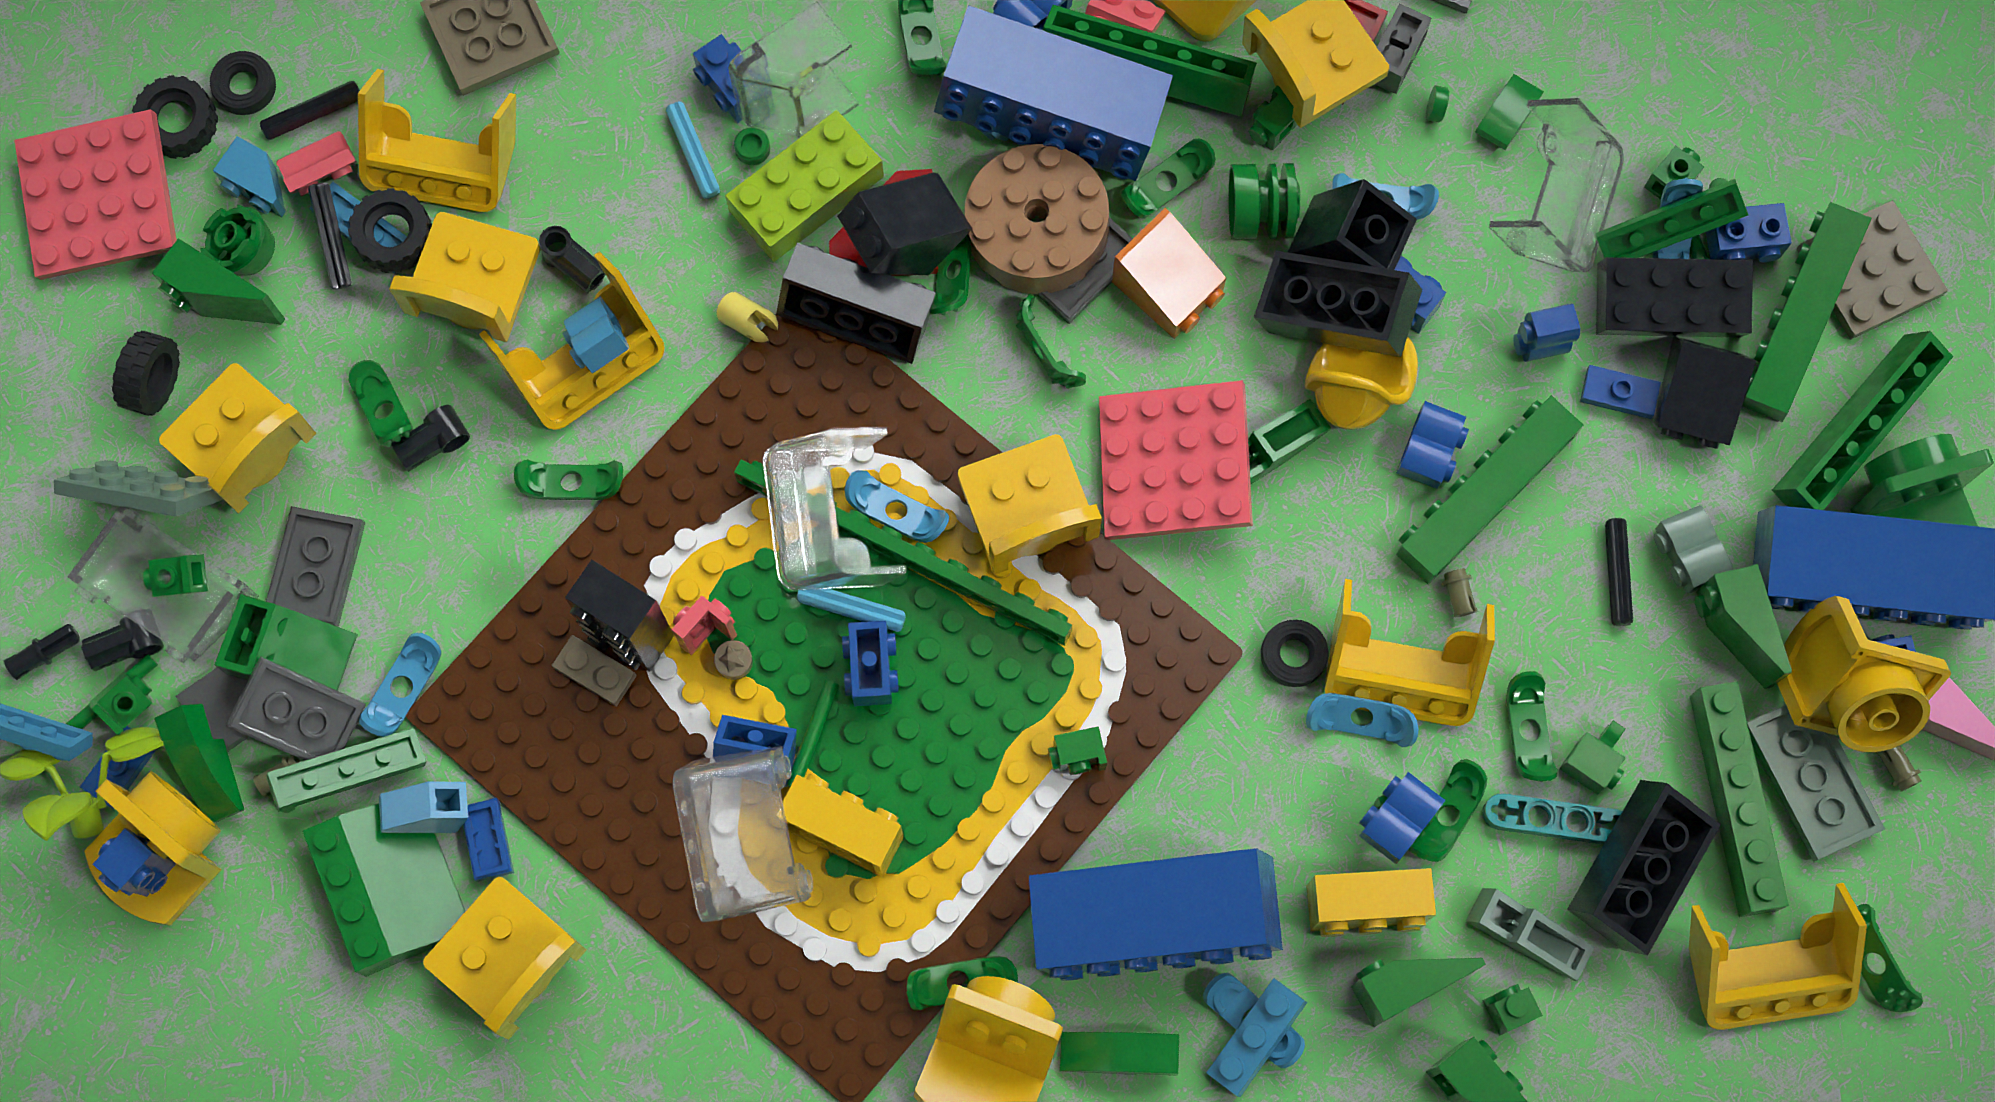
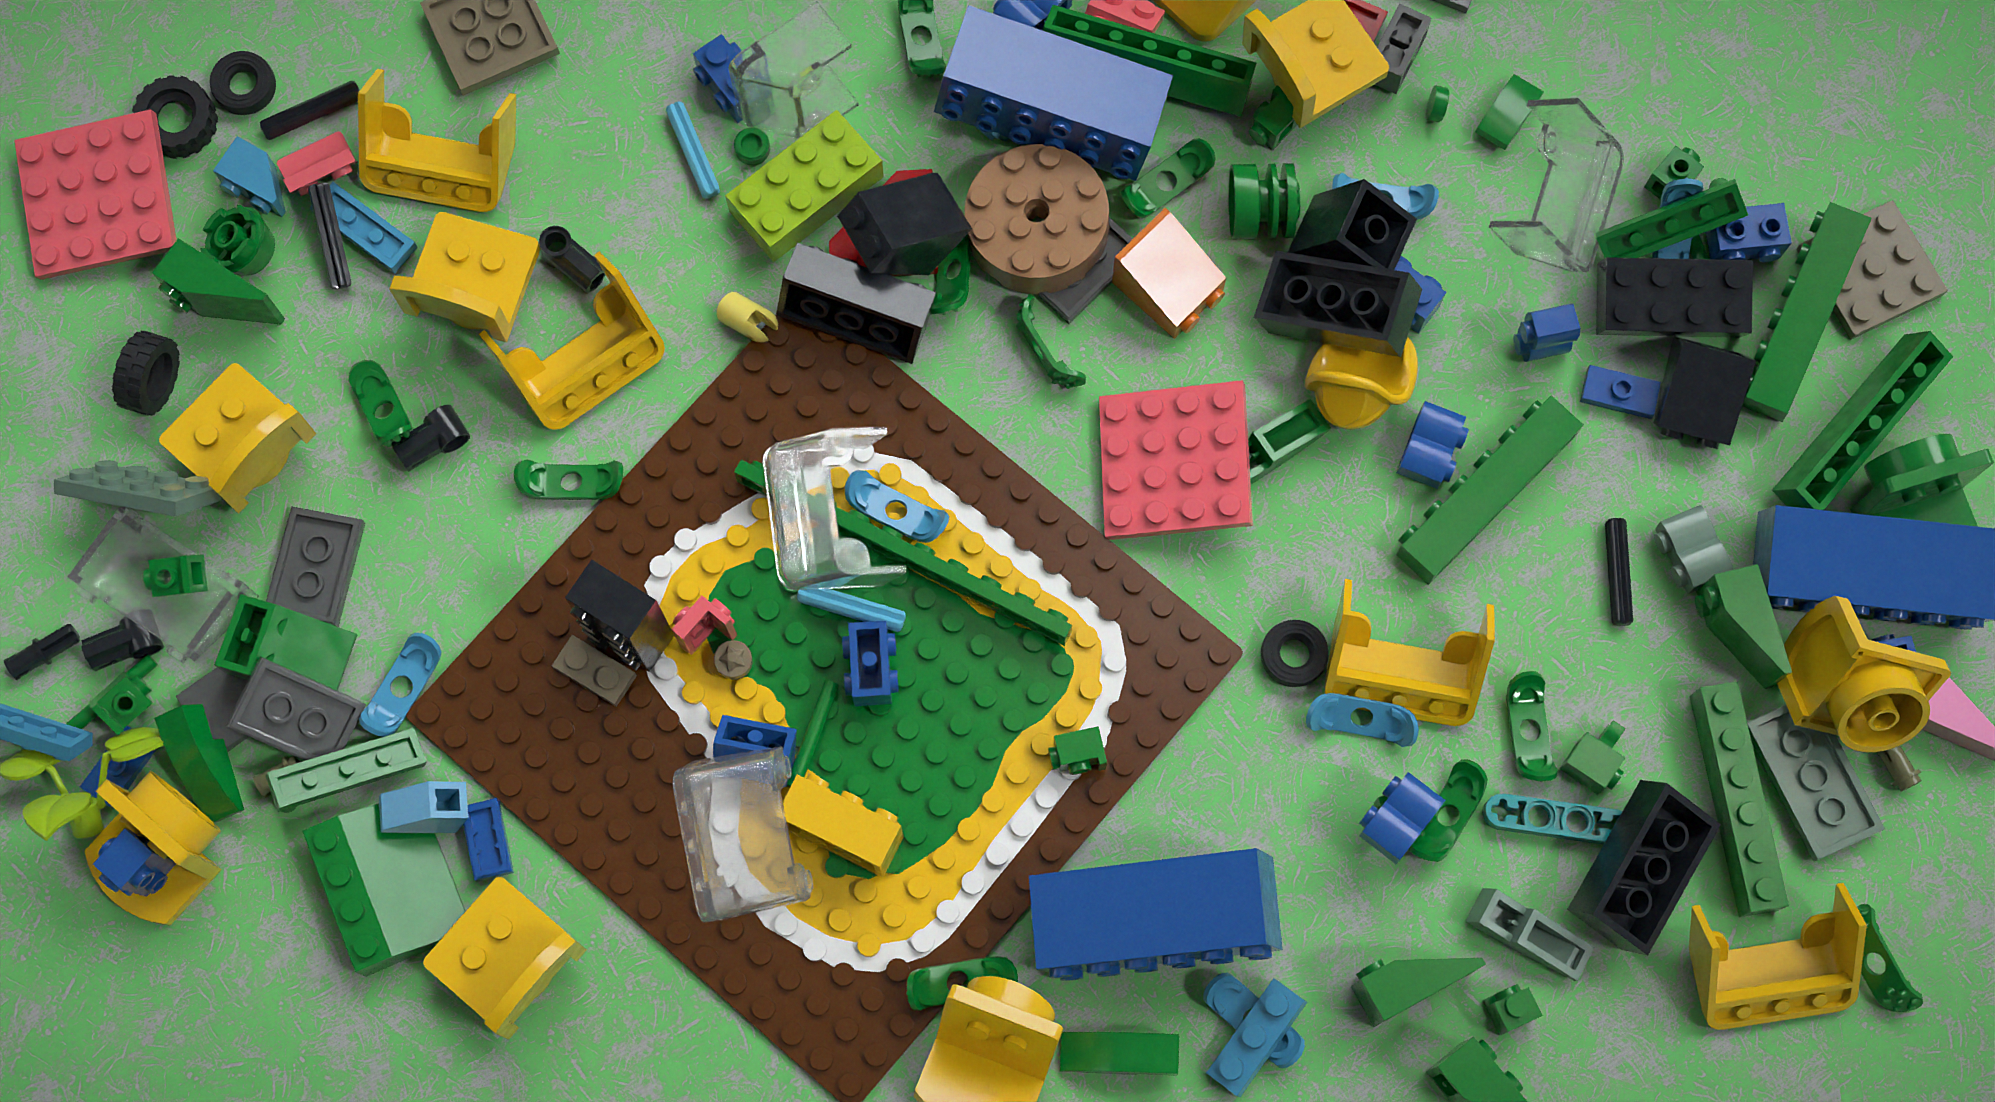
(371, 211): black tyre -> none
(594, 335): dark azure brick -> none
(1027, 501): yellow piece -> none
(1370, 901): yellow brick -> none
(1460, 592): olive pin -> none

